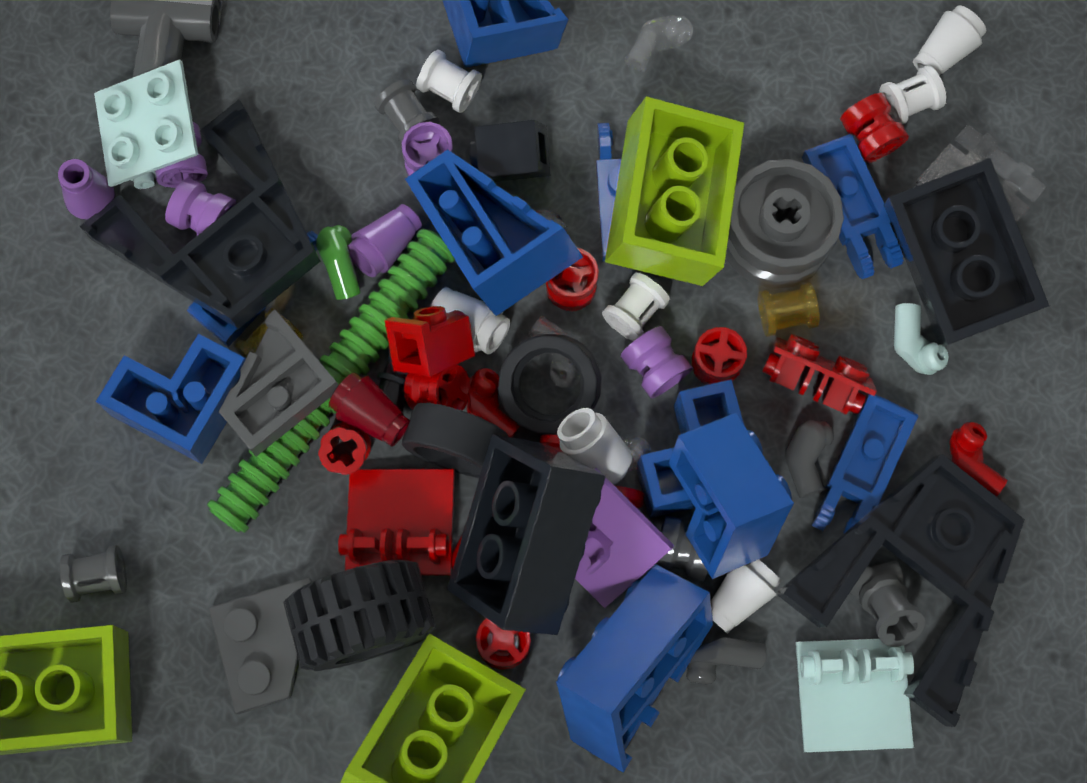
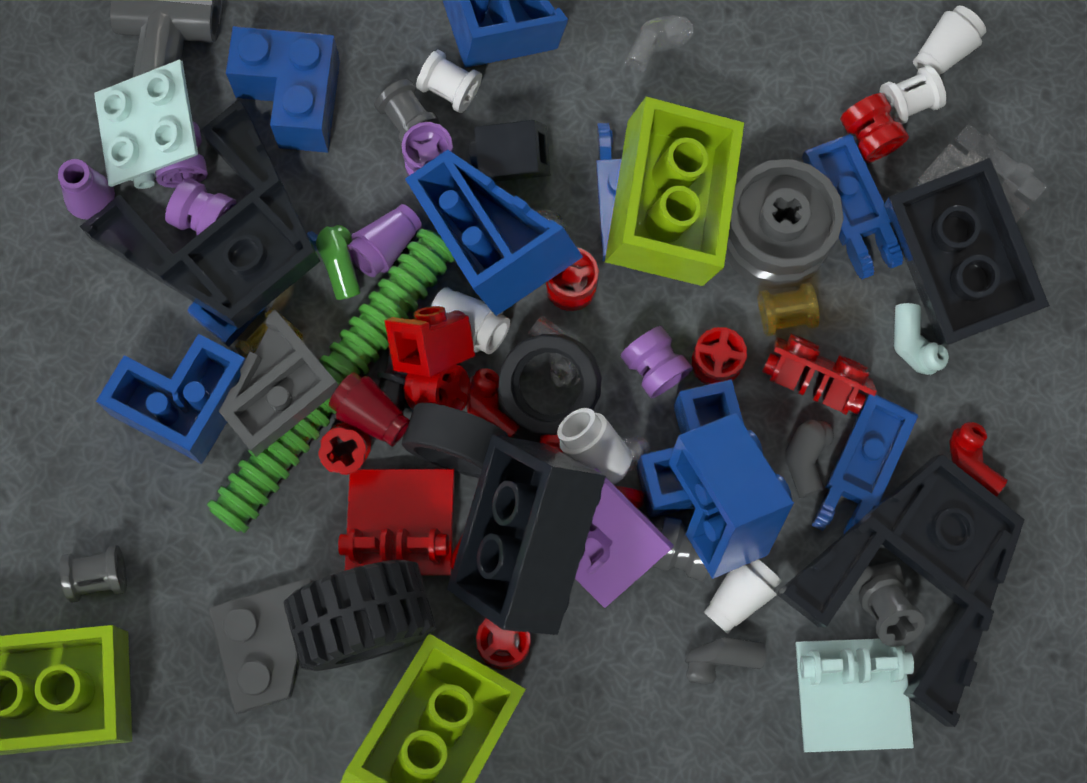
(293, 72): none -> blue brick
(629, 660): blue wedge -> none
(636, 306): white bush -> none

